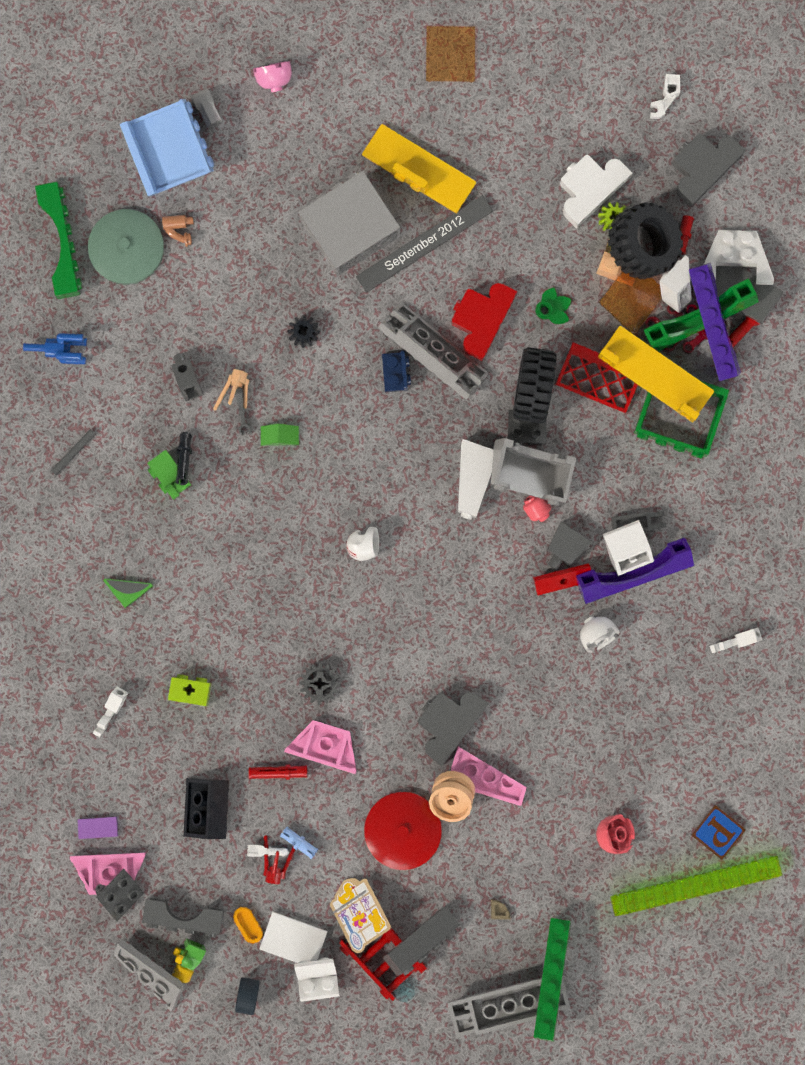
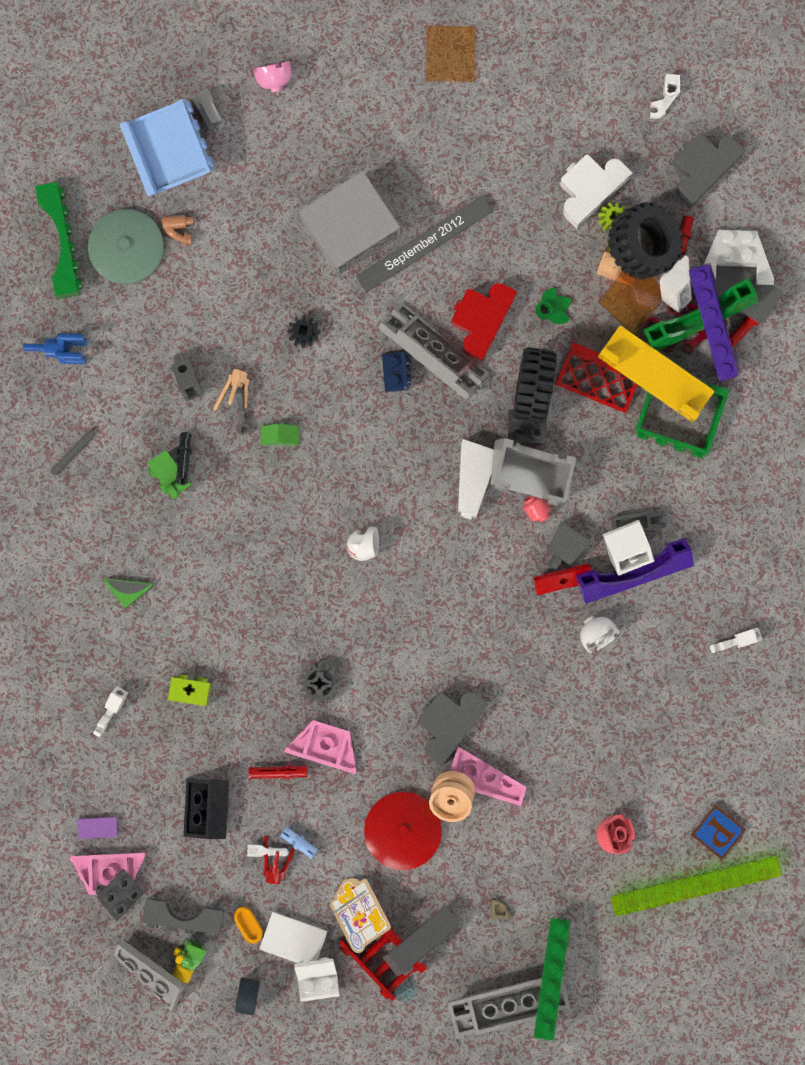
(419, 168): yellow bracket -> none

